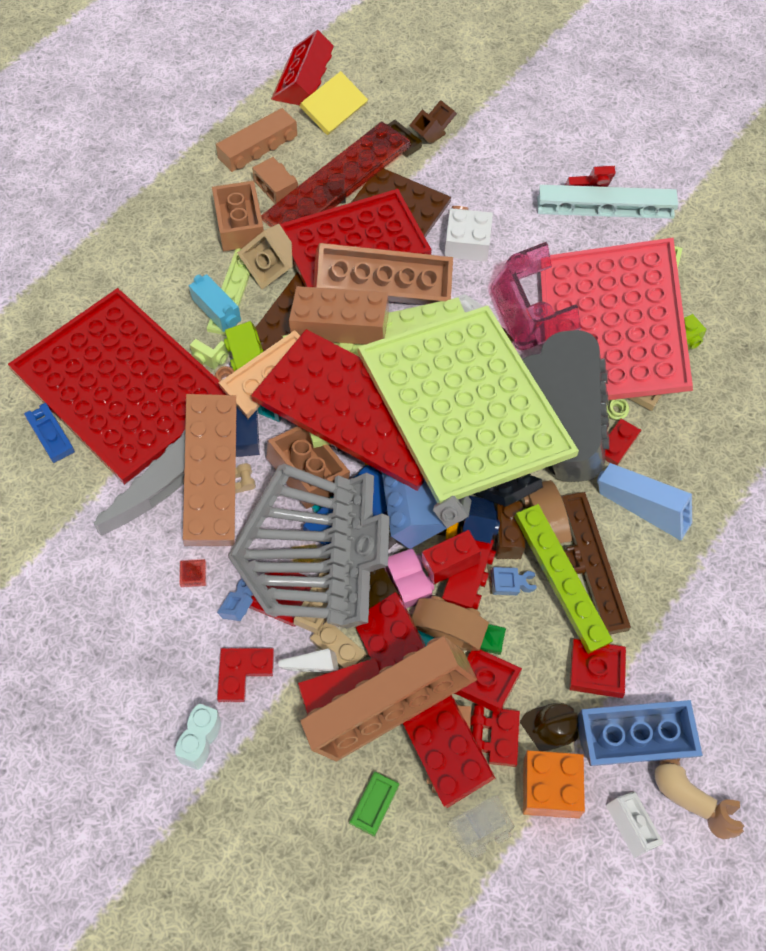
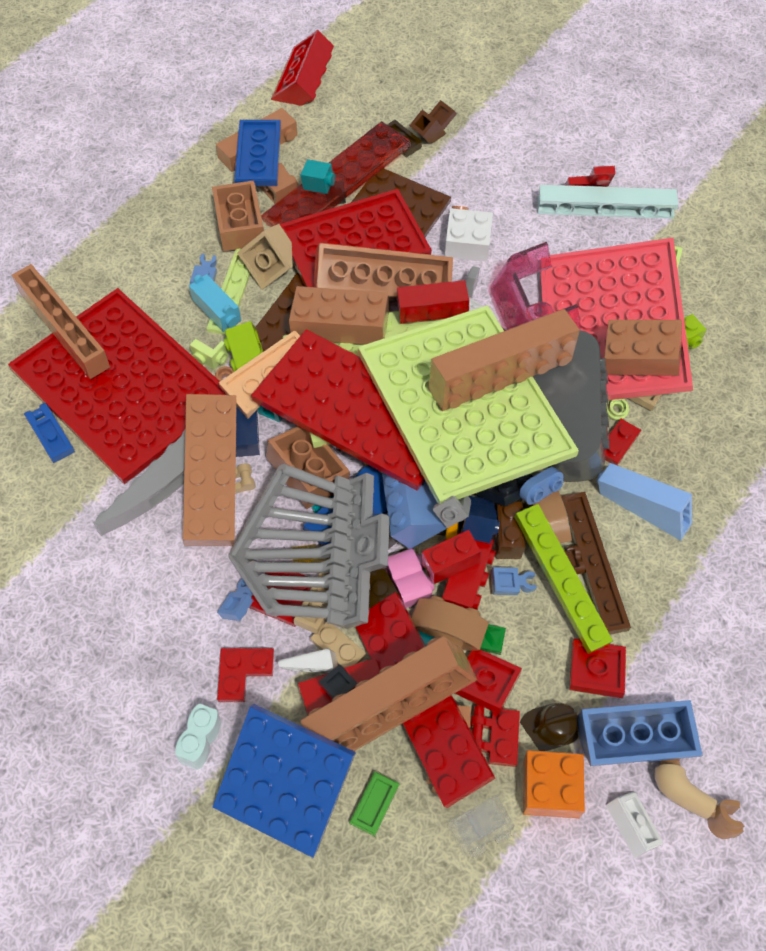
(61, 321): none -> nougat brick
(193, 573): clear red tile -> none
(206, 267): none -> medium blue plate
(258, 152): none -> blue tile
(283, 780): none -> blue plate
(317, 176): none -> teal brick
(333, 103): light yellow tile -> none
(337, 682): none -> black plate
(432, 301): none -> red brick
(471, 280): none -> light grey tile
(502, 359): none -> nougat brick
(541, 485): none -> medium blue plate
(643, 347): none -> nougat brick

